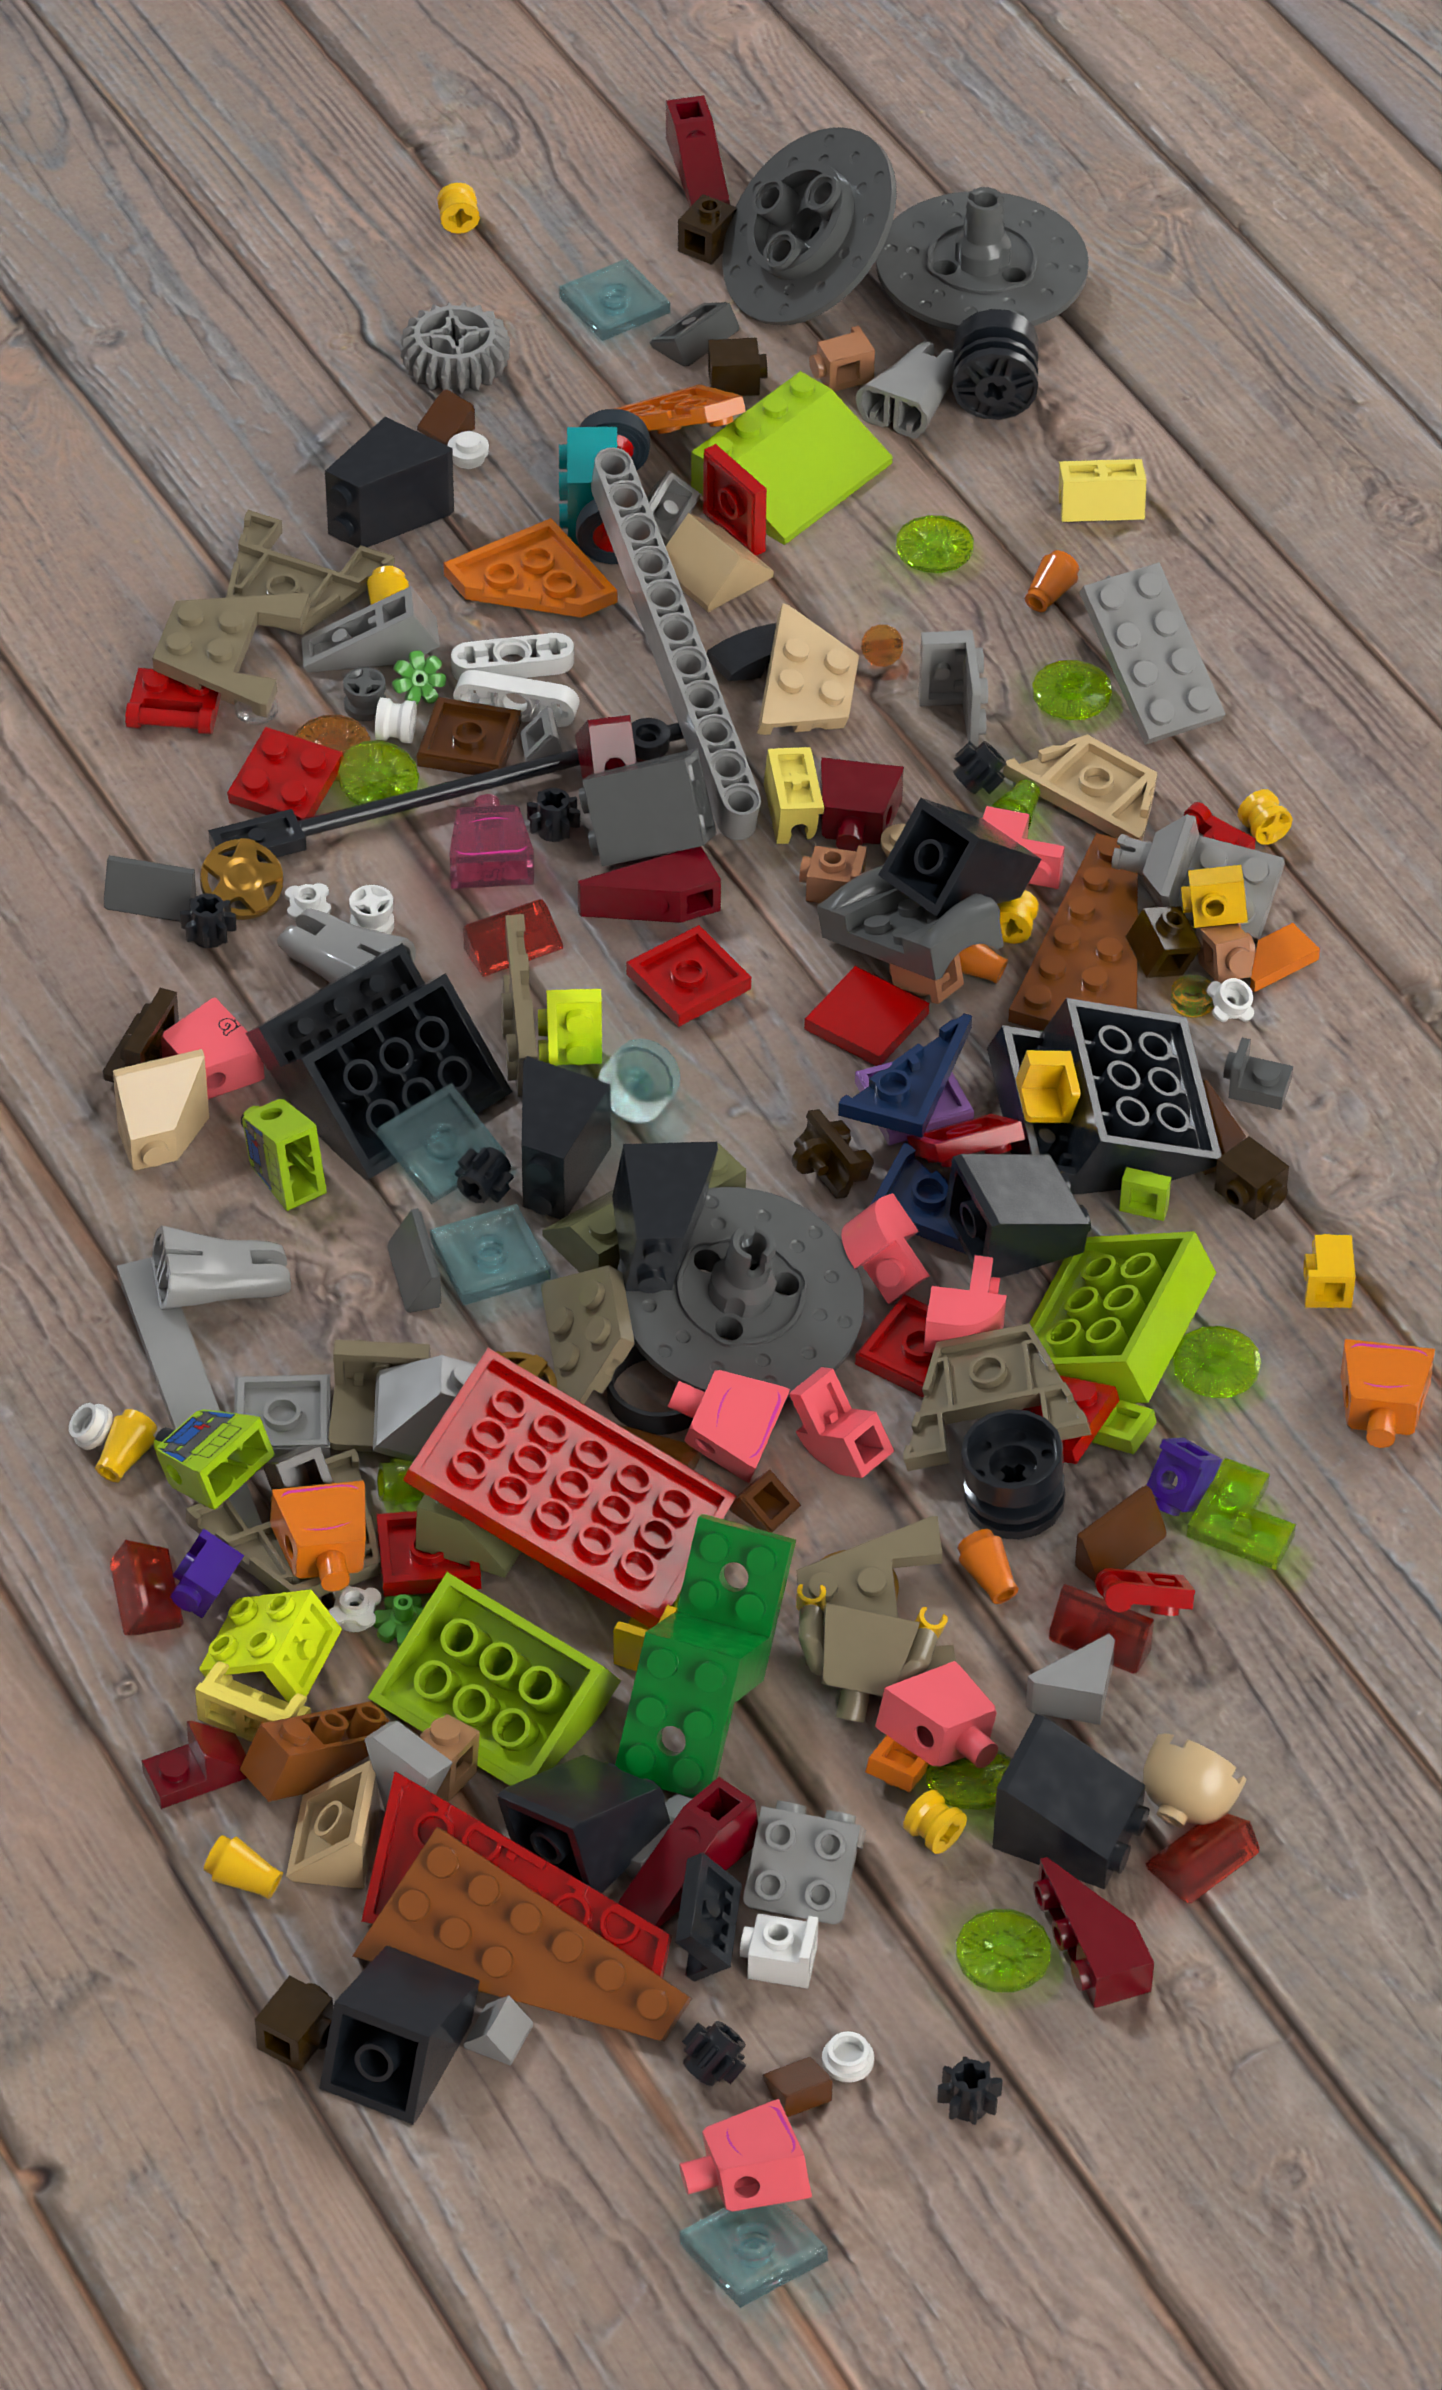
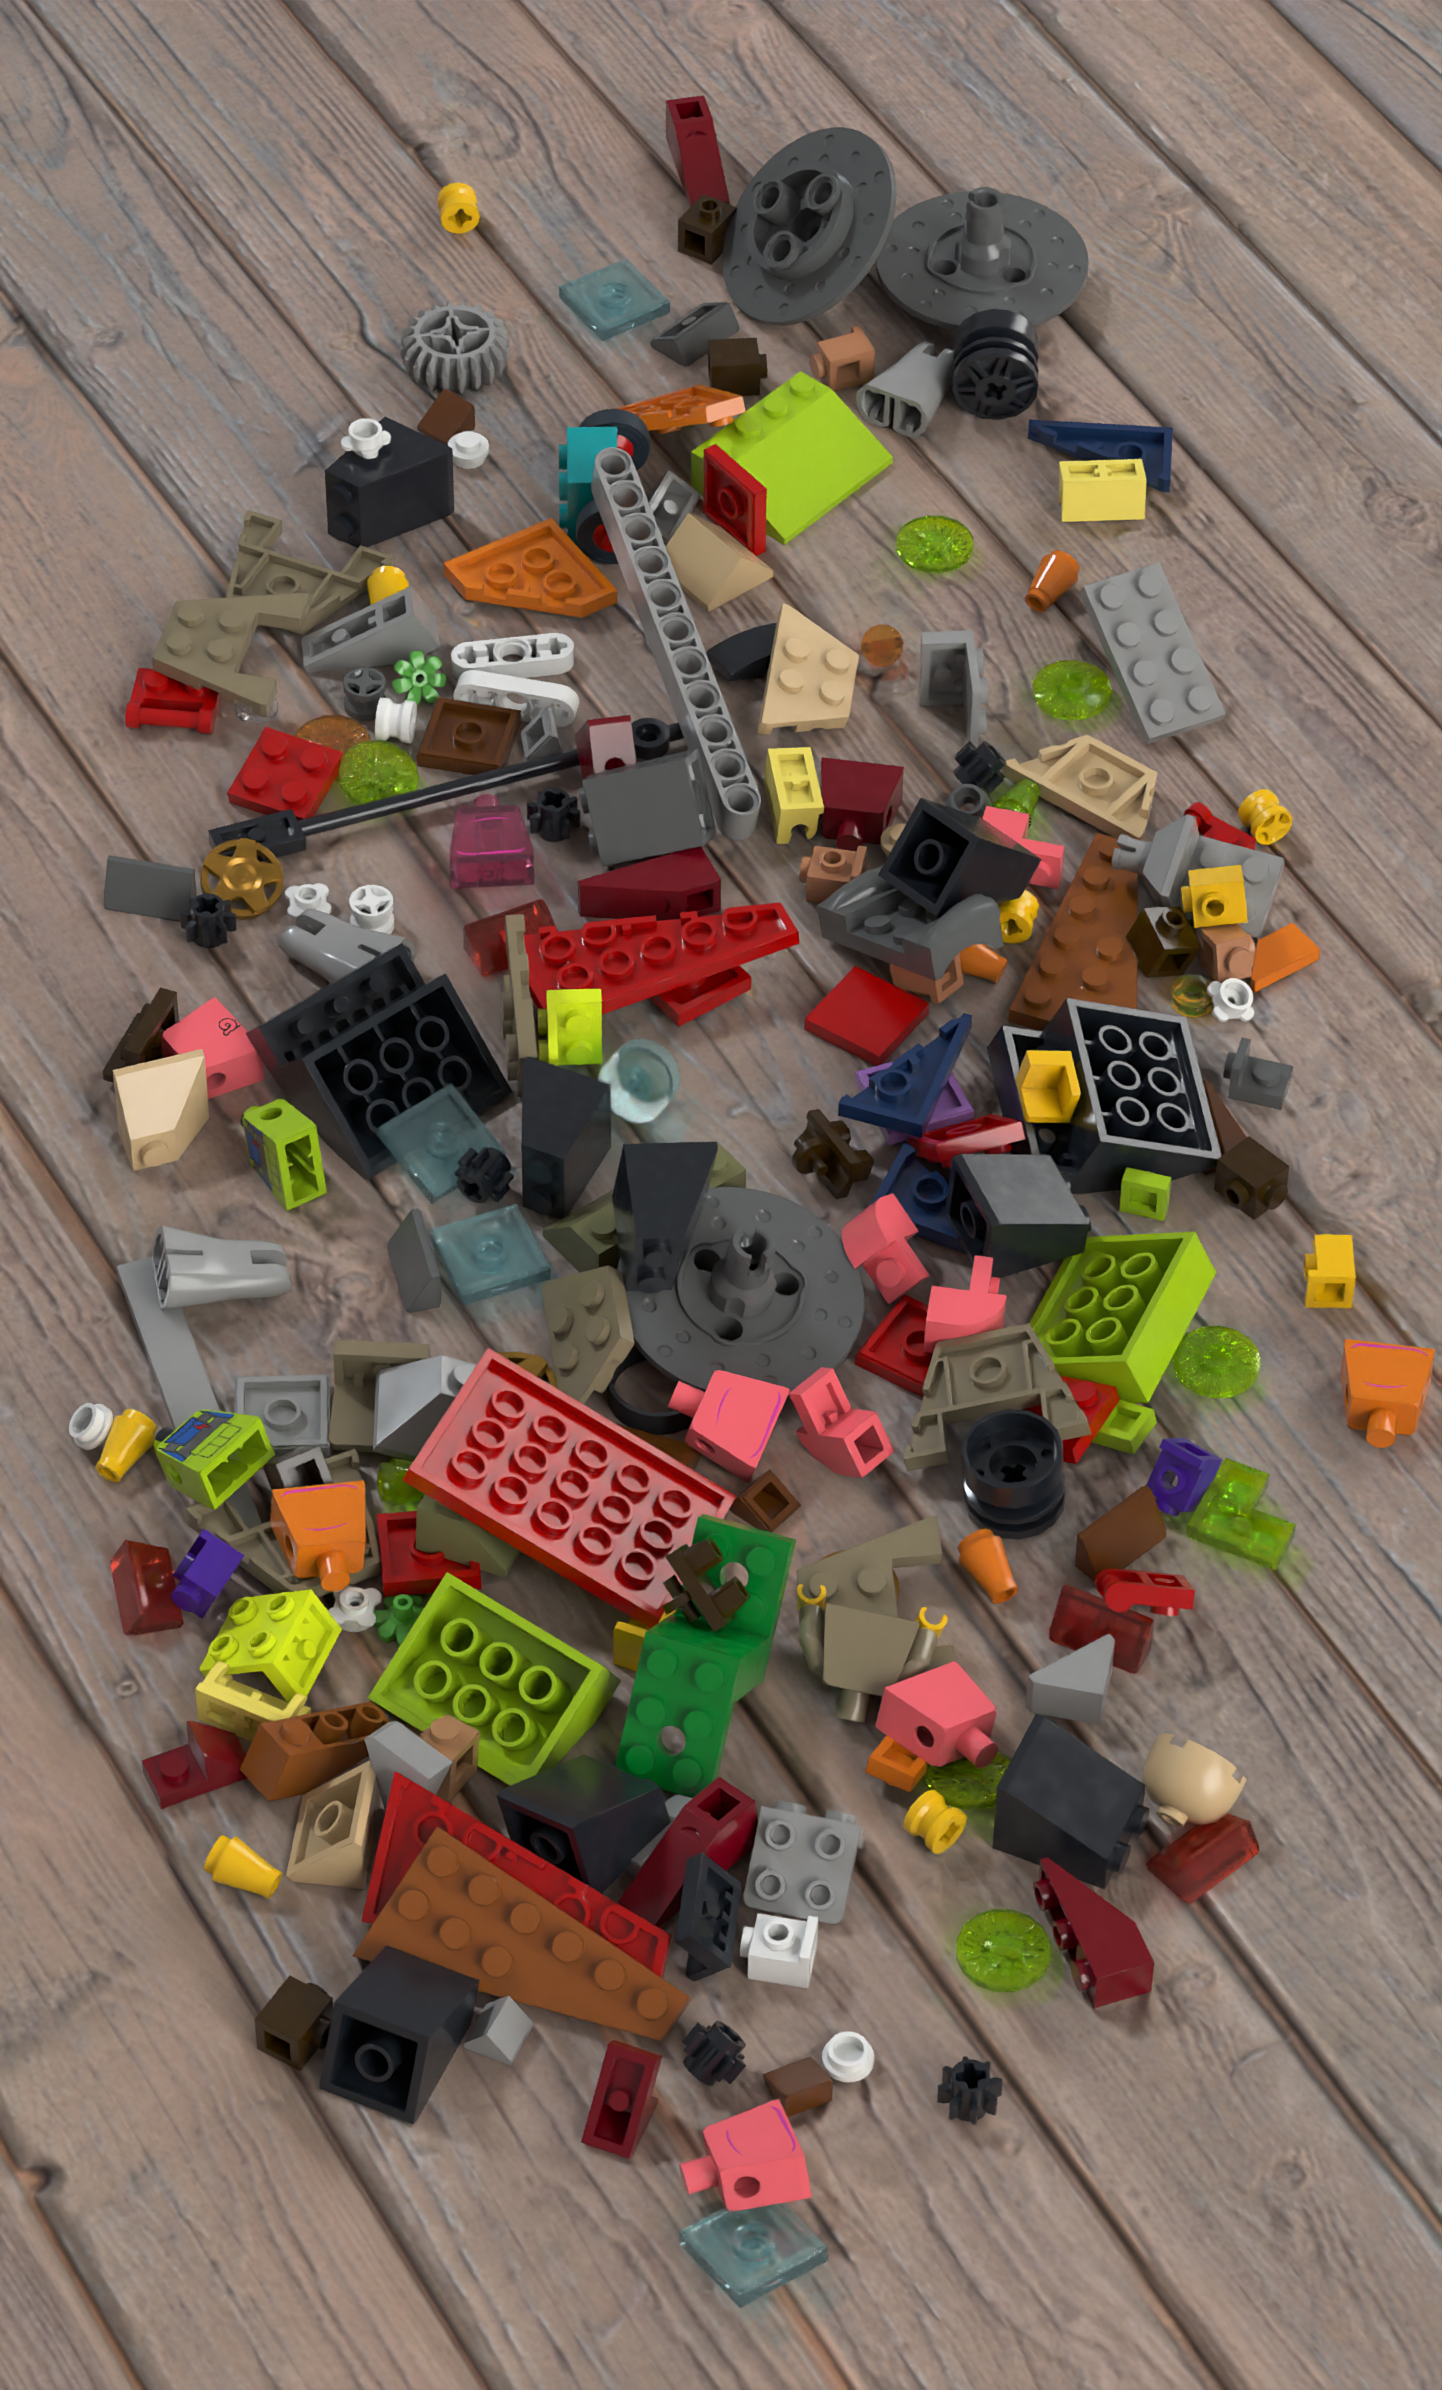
(365, 438): none -> white plate
(622, 2099): none -> dark red slope
(649, 957): none -> red wing
(691, 1568): none -> dark brown hips
(968, 794): none -> dark grey plate
(1111, 442): none -> dark blue wing

